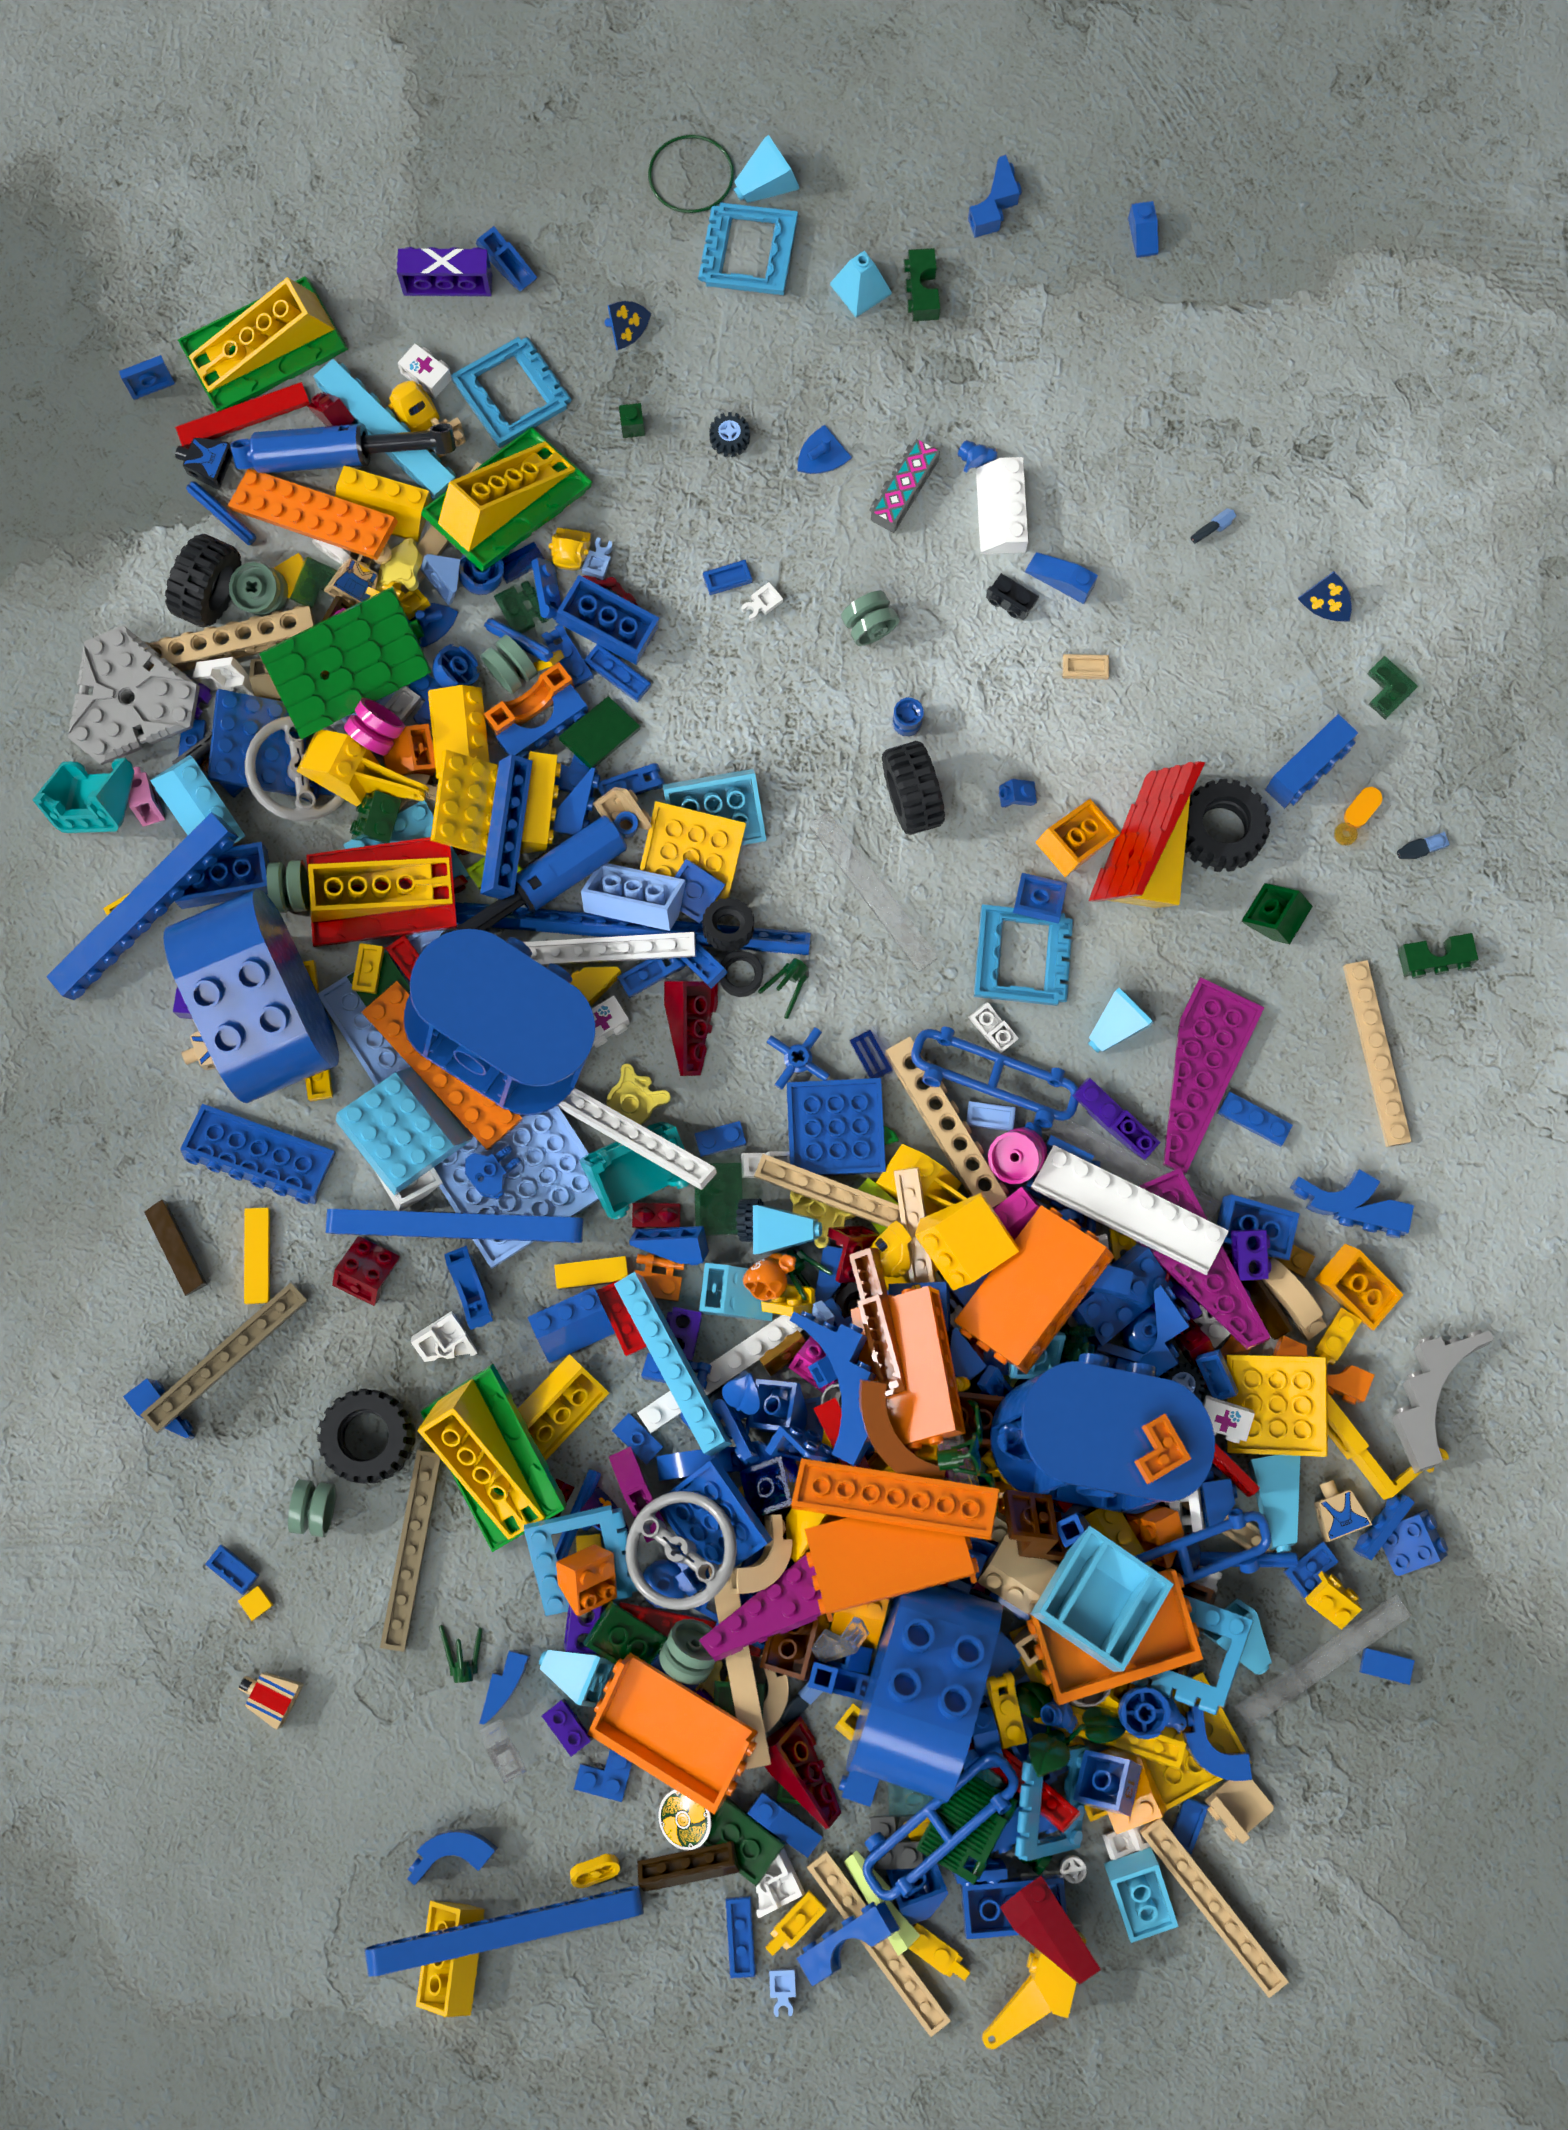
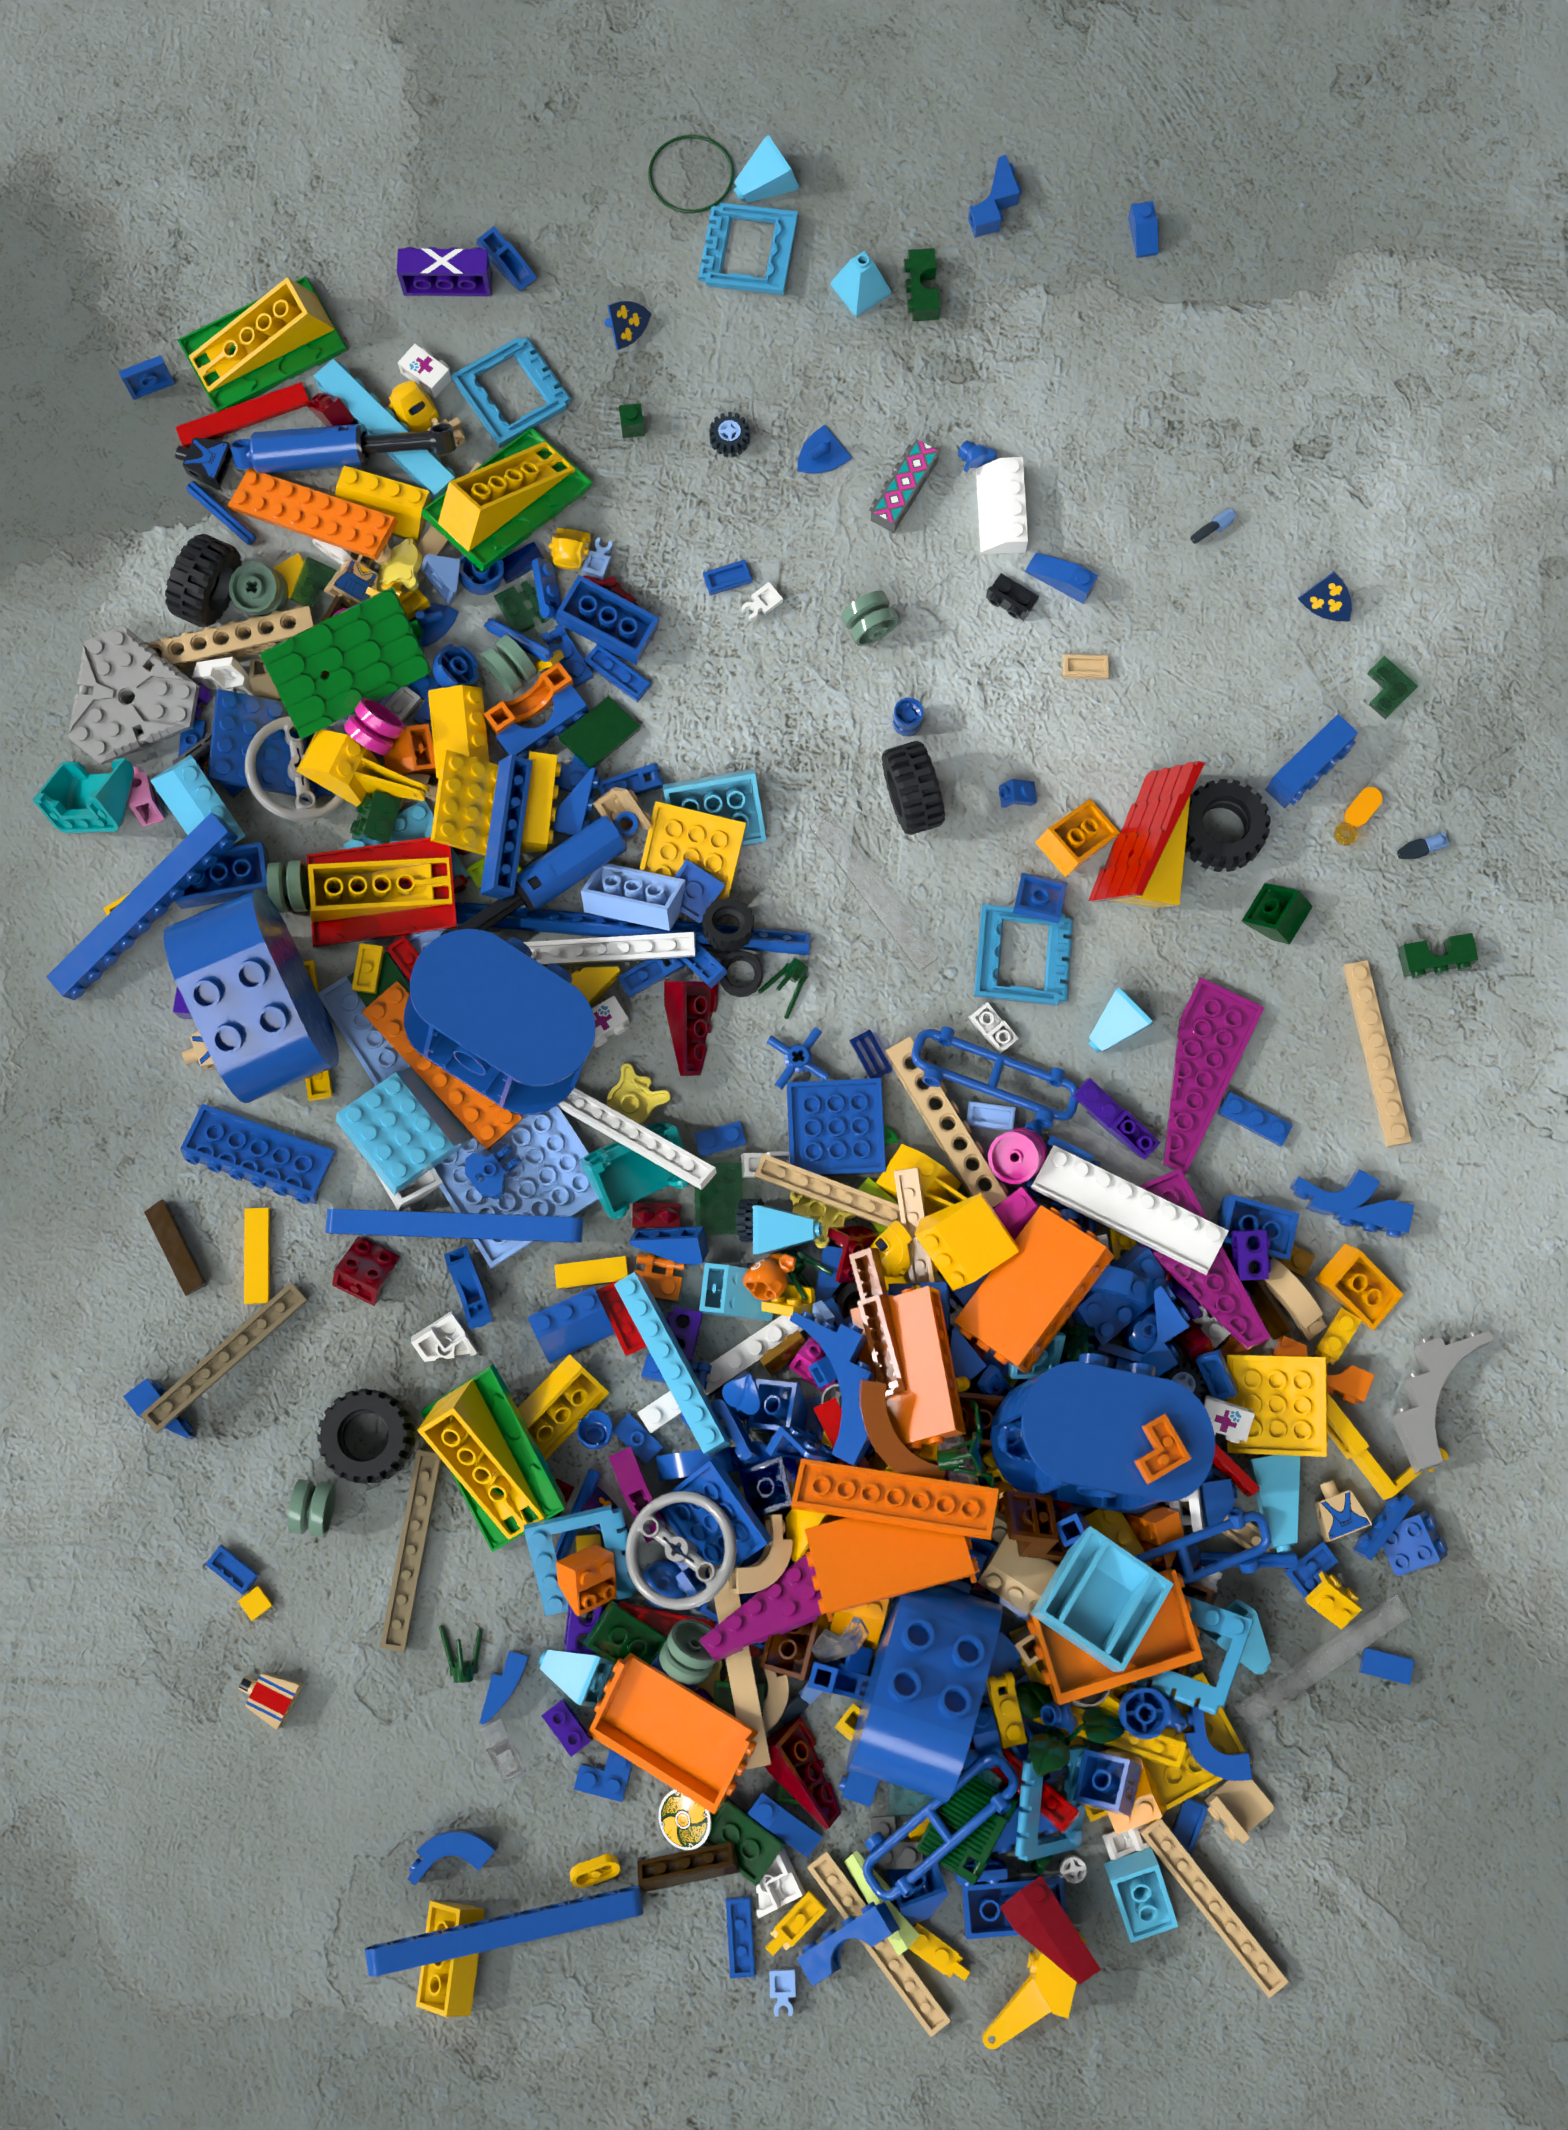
(595, 1430): none -> blue hair

